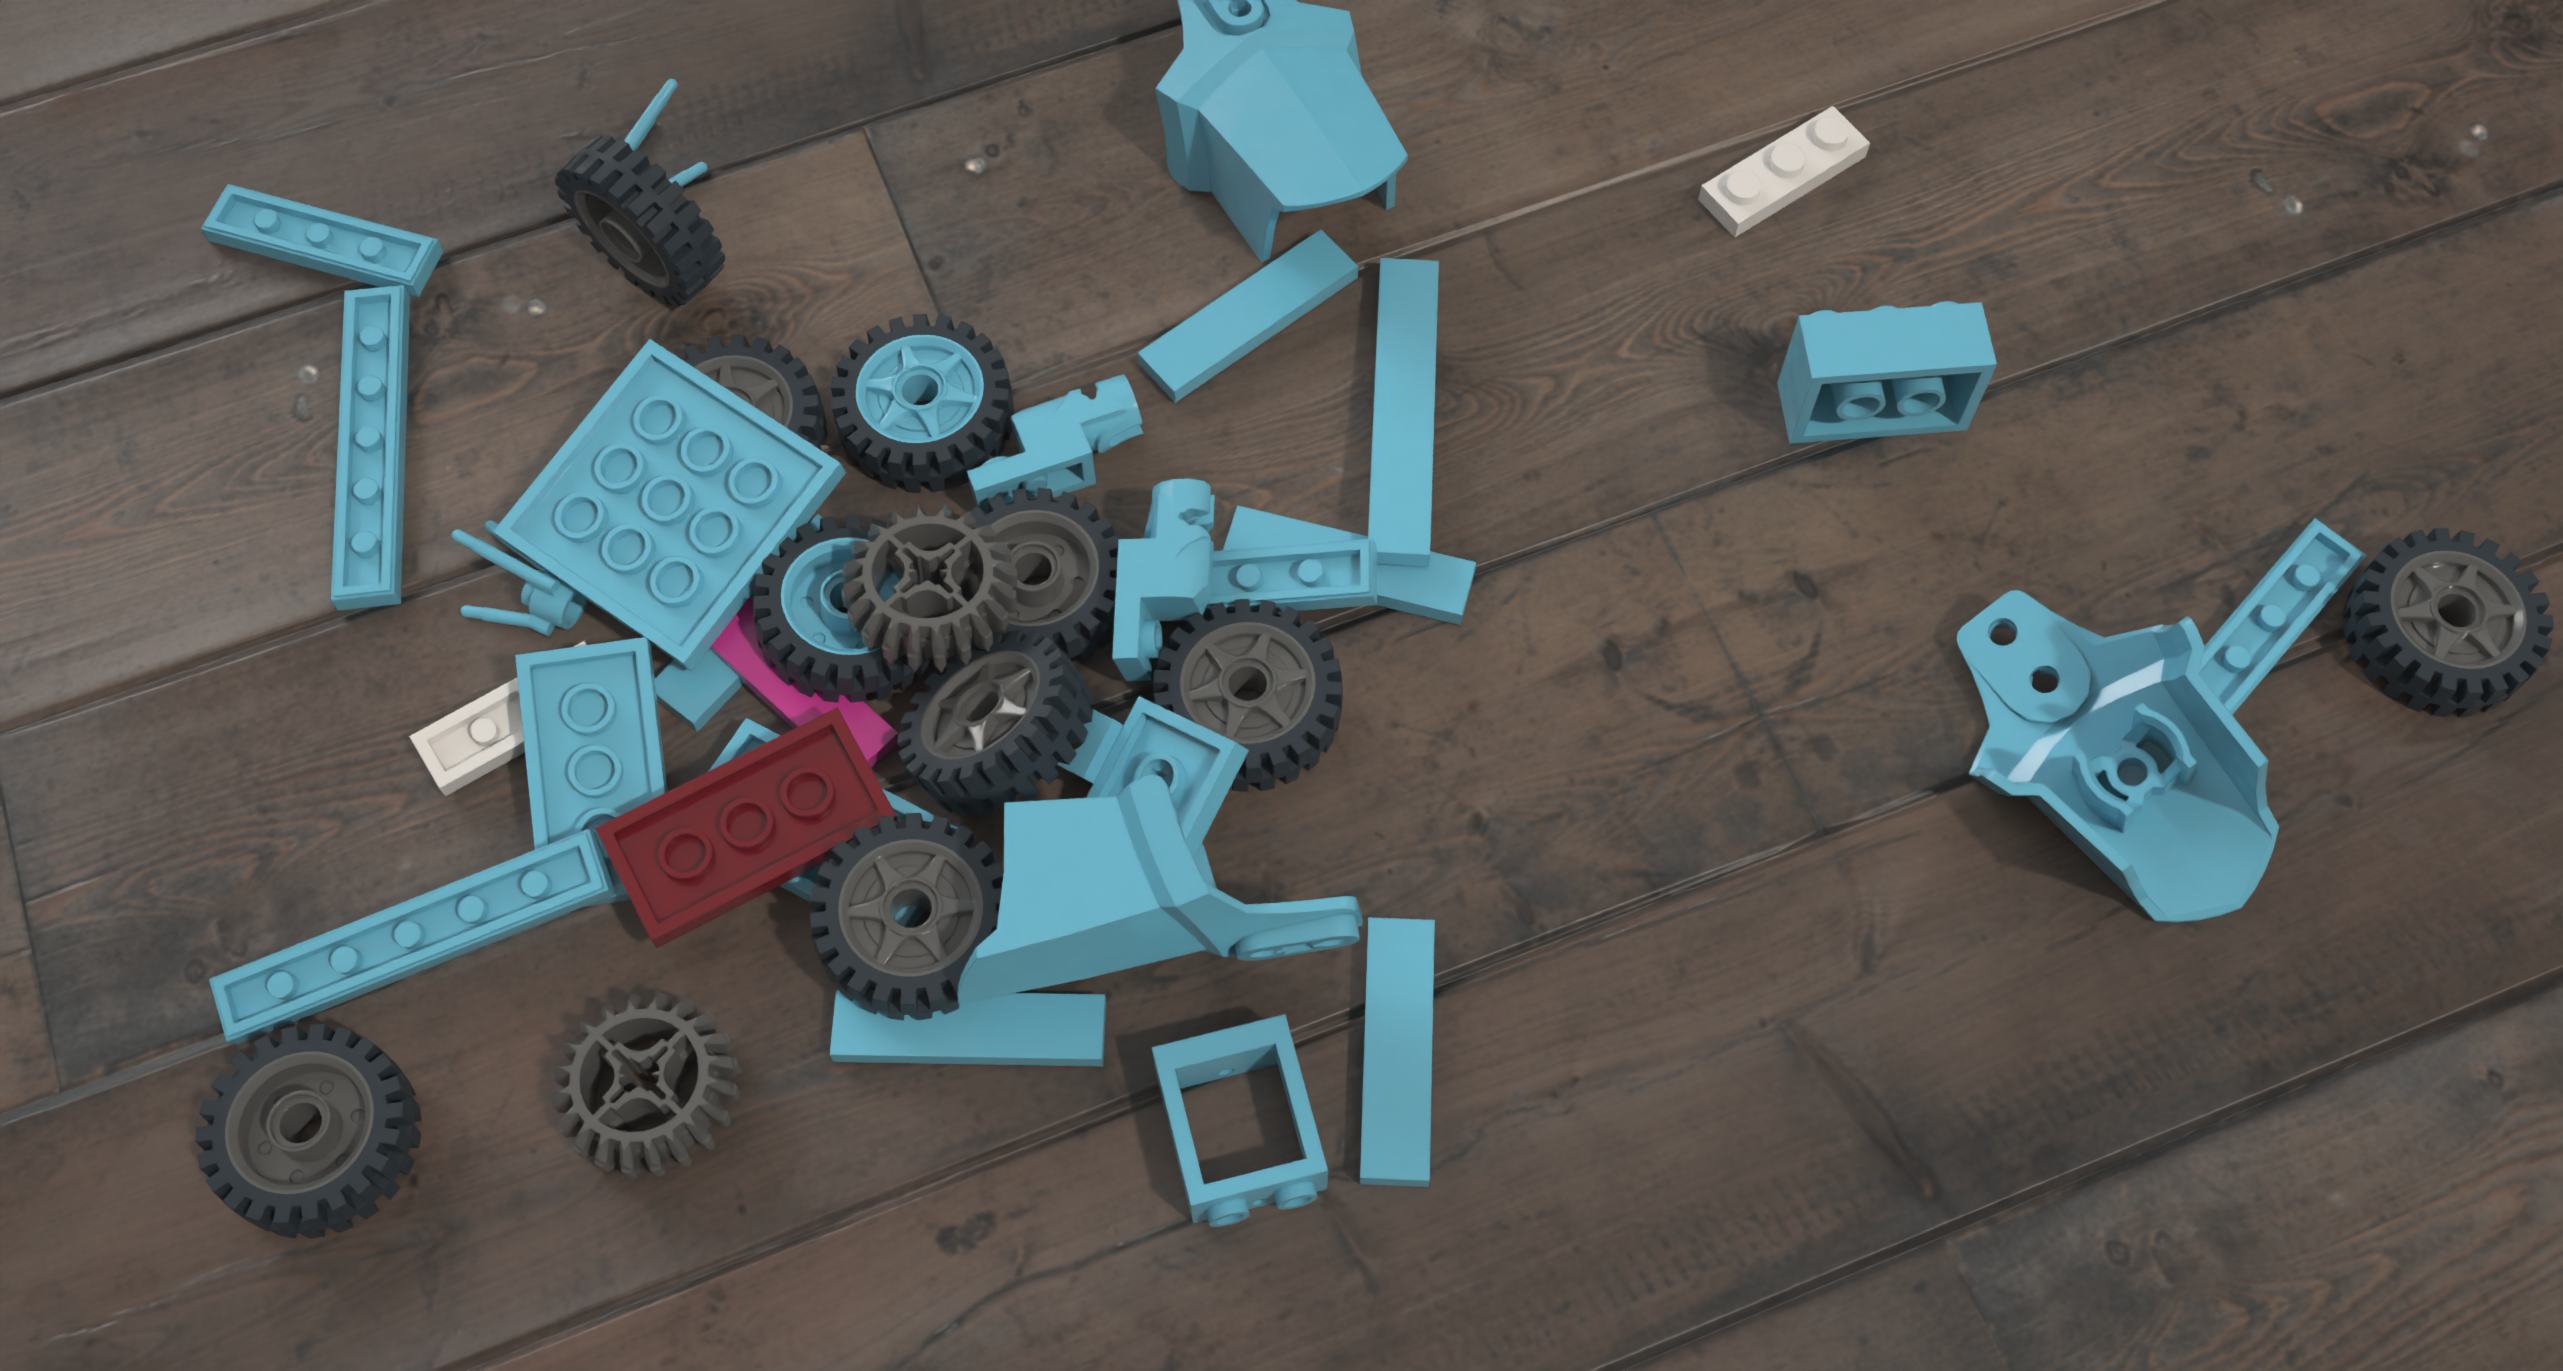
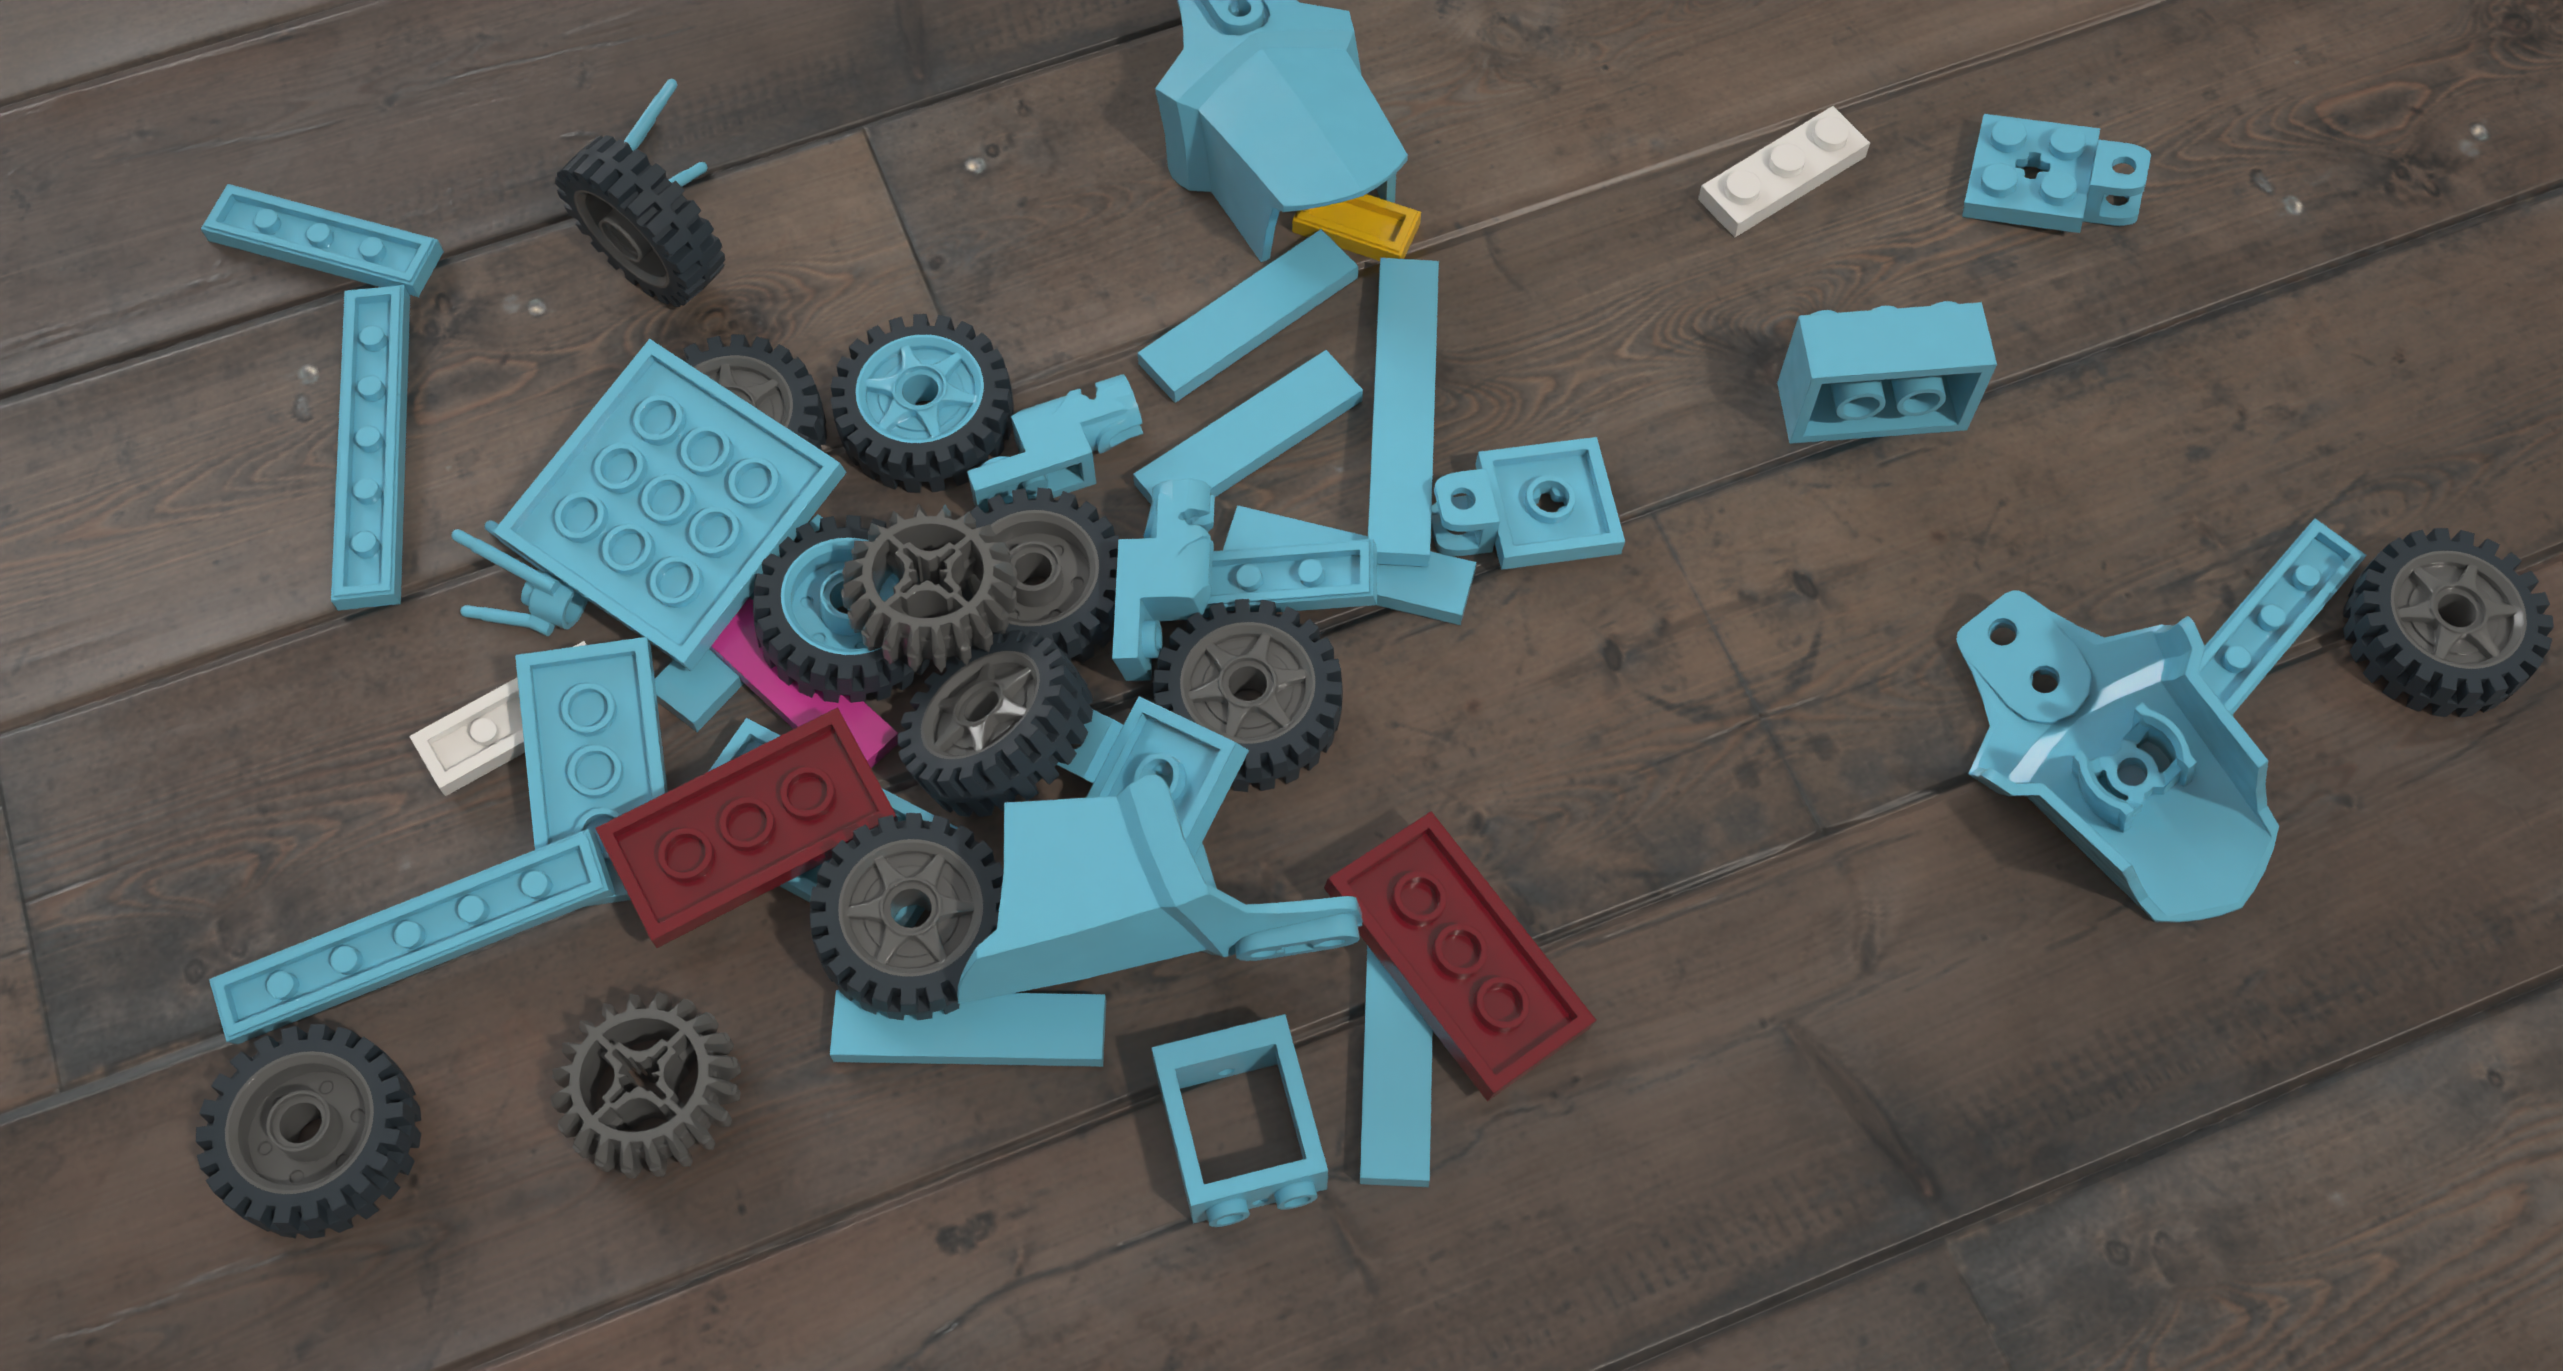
(1258, 428): none -> medium azure tile
(1363, 226): none -> yellow tile
(1461, 956): none -> dark red plate
(1504, 509): none -> medium azure plate
(2073, 178): none -> medium azure plate

